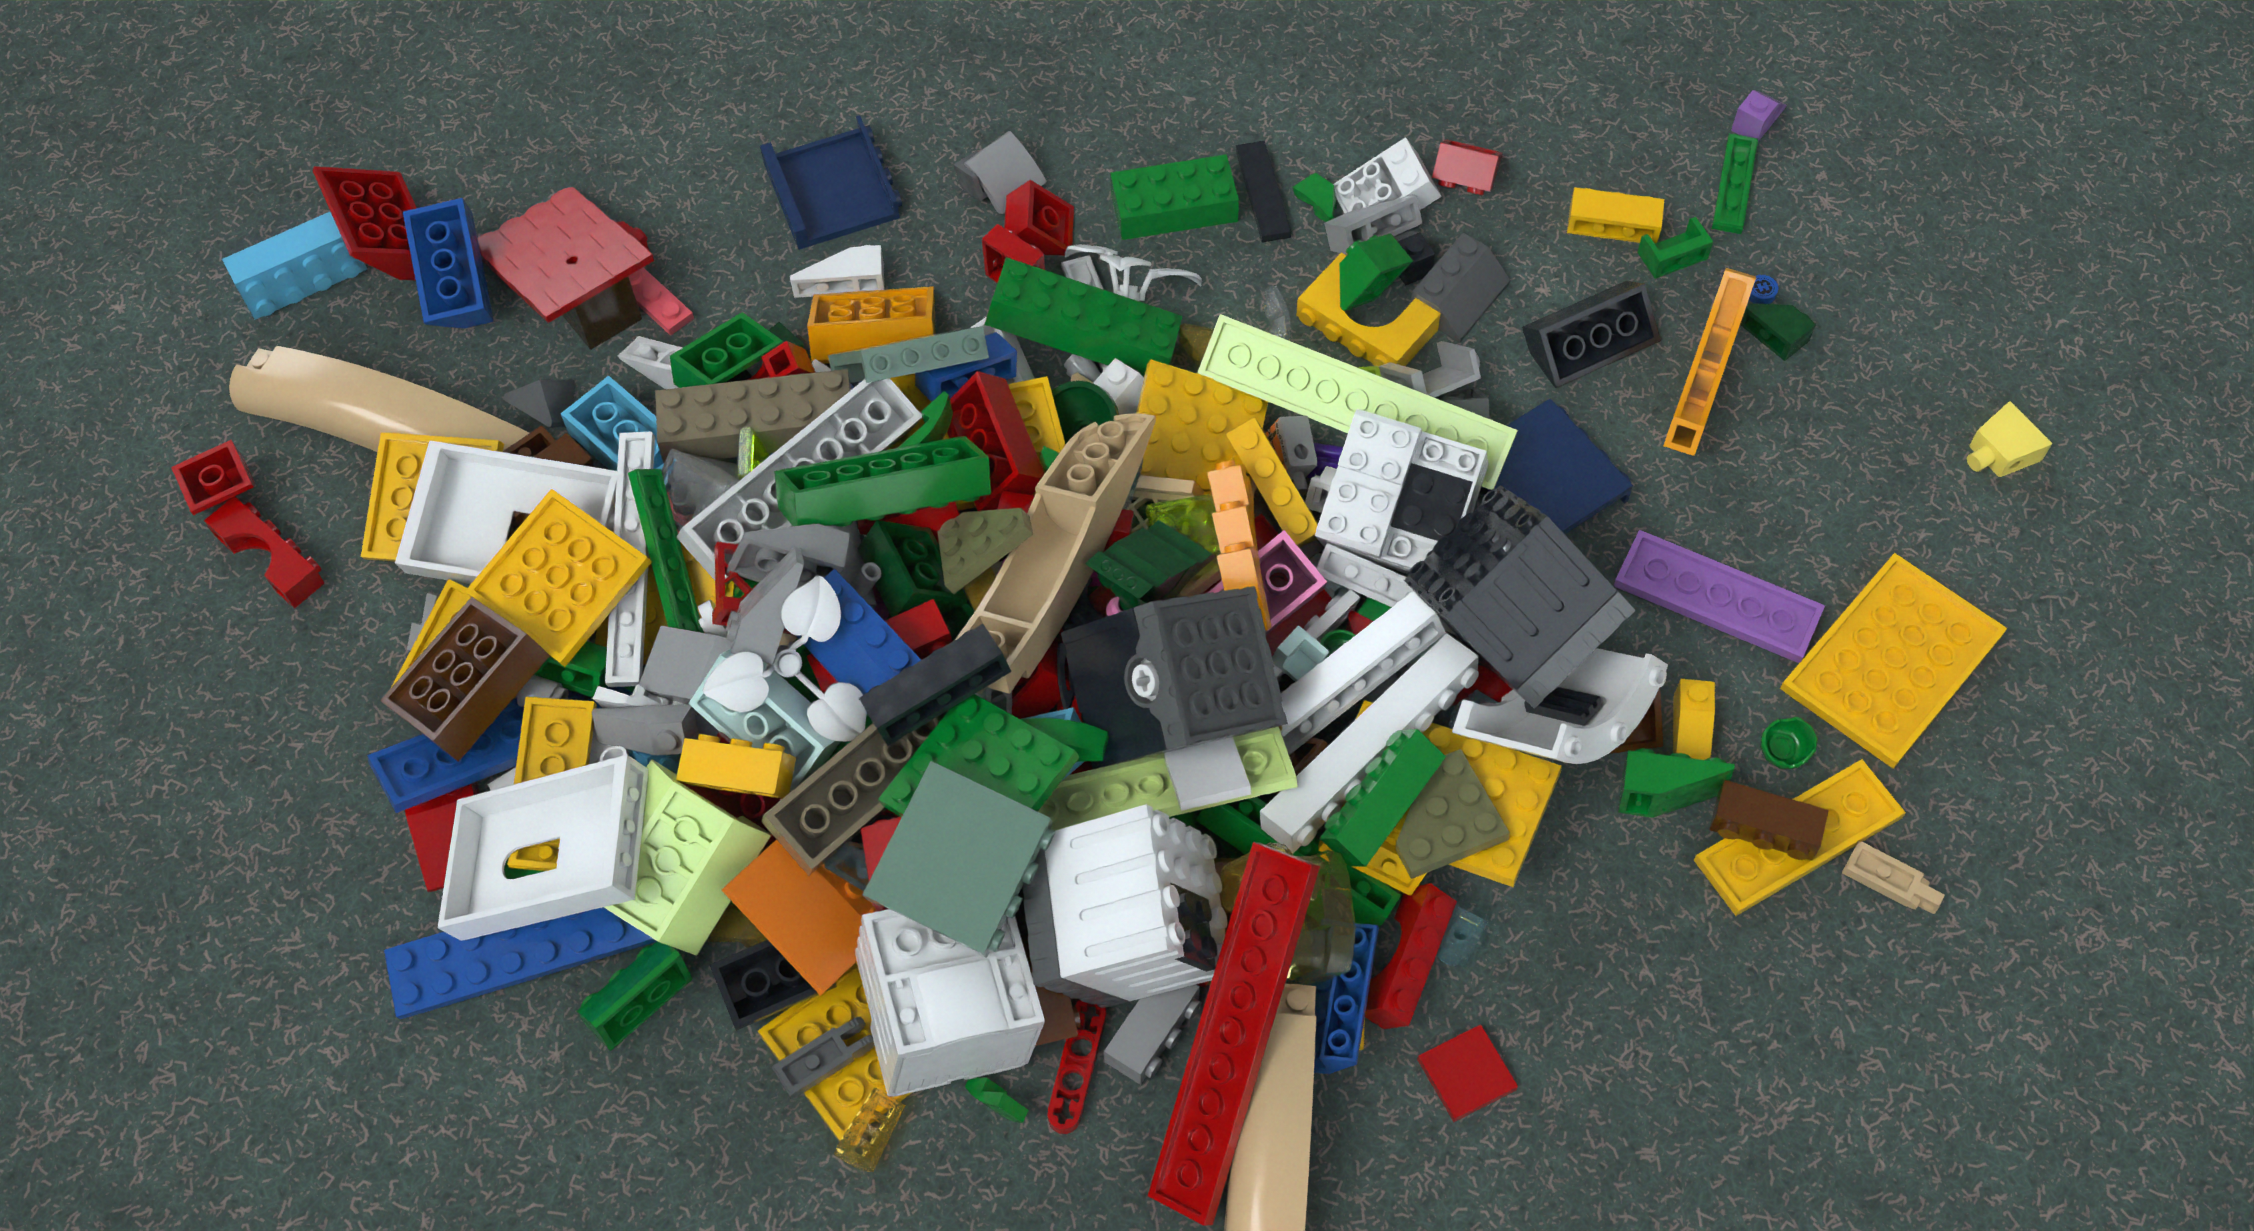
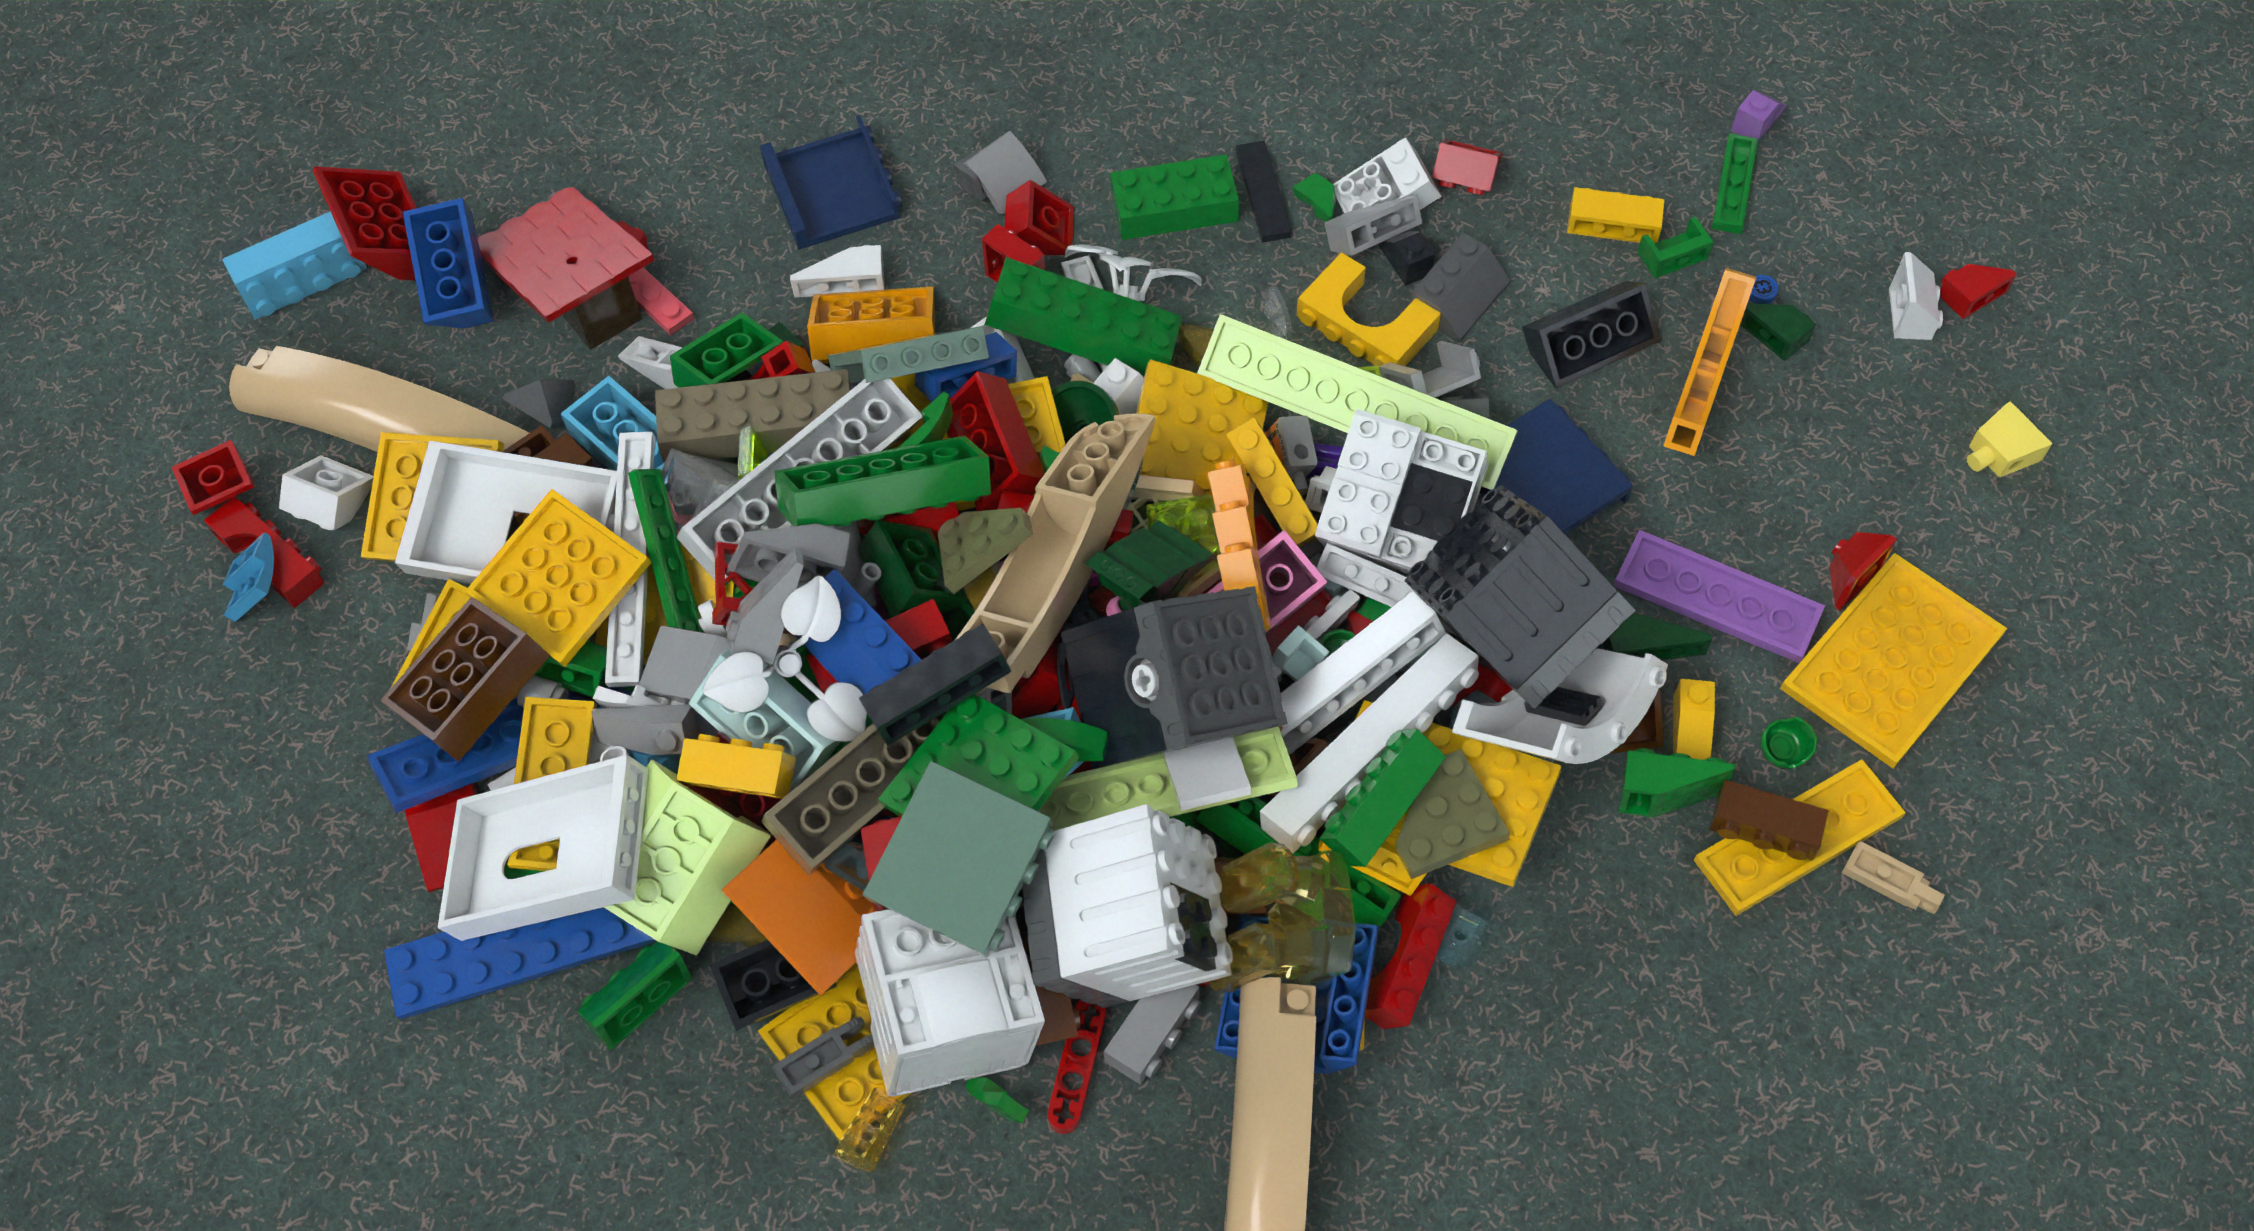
(250, 577): none -> dark azure slope
(324, 492): none -> white slope
(1233, 1032): red plate -> none
(1370, 269): green slope -> none
(1467, 1073): red tile -> none
(1656, 637): none -> dark green slope
(1857, 563): none -> red slope
(1914, 300): none -> white slope
(1974, 287): none -> red slope

